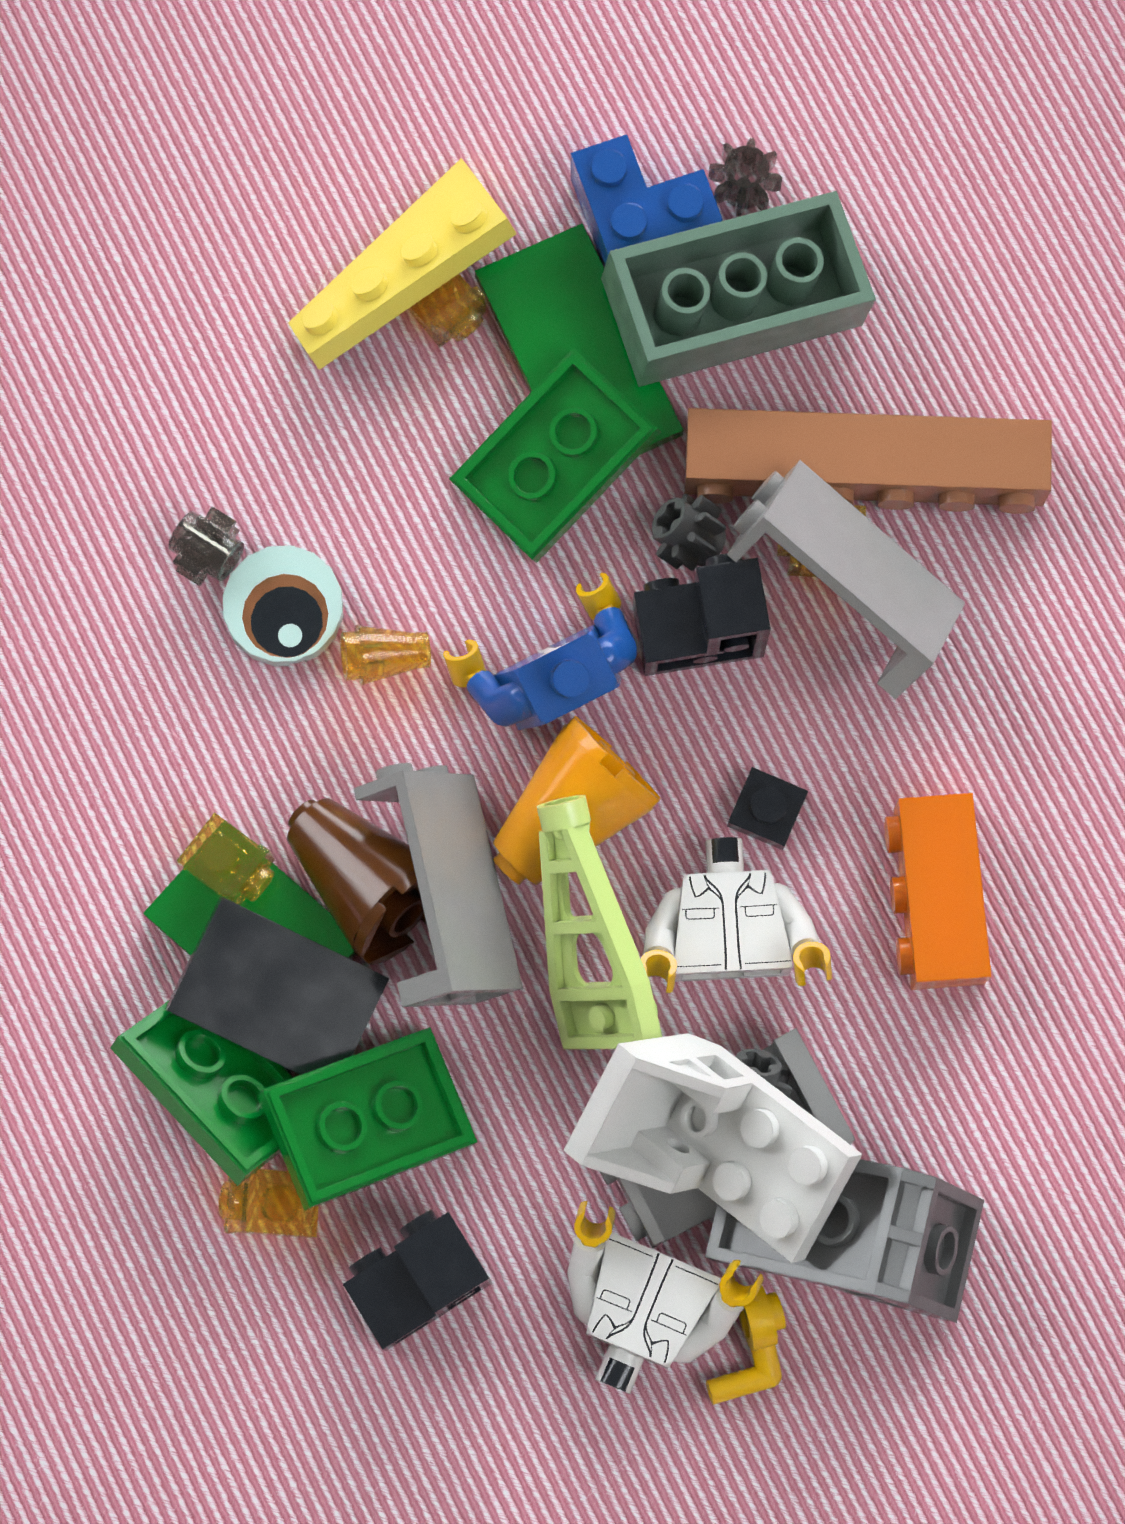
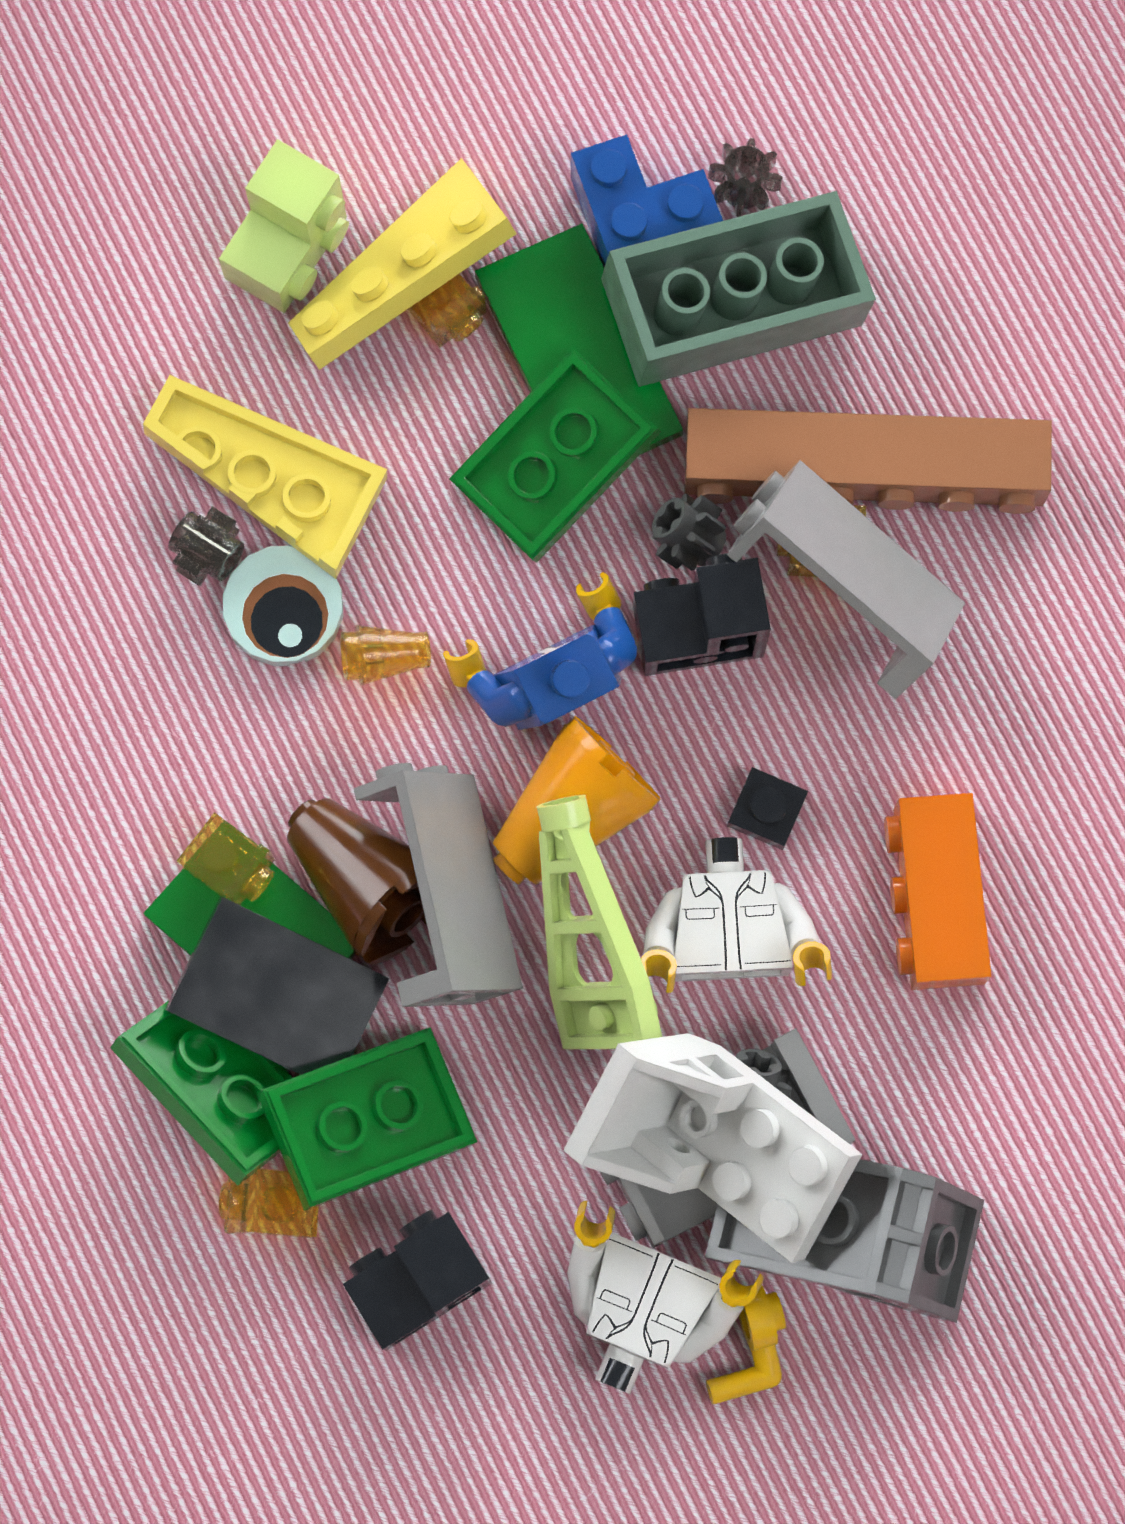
(280, 476): none -> light yellow wing
(290, 224): none -> yellowish green brick

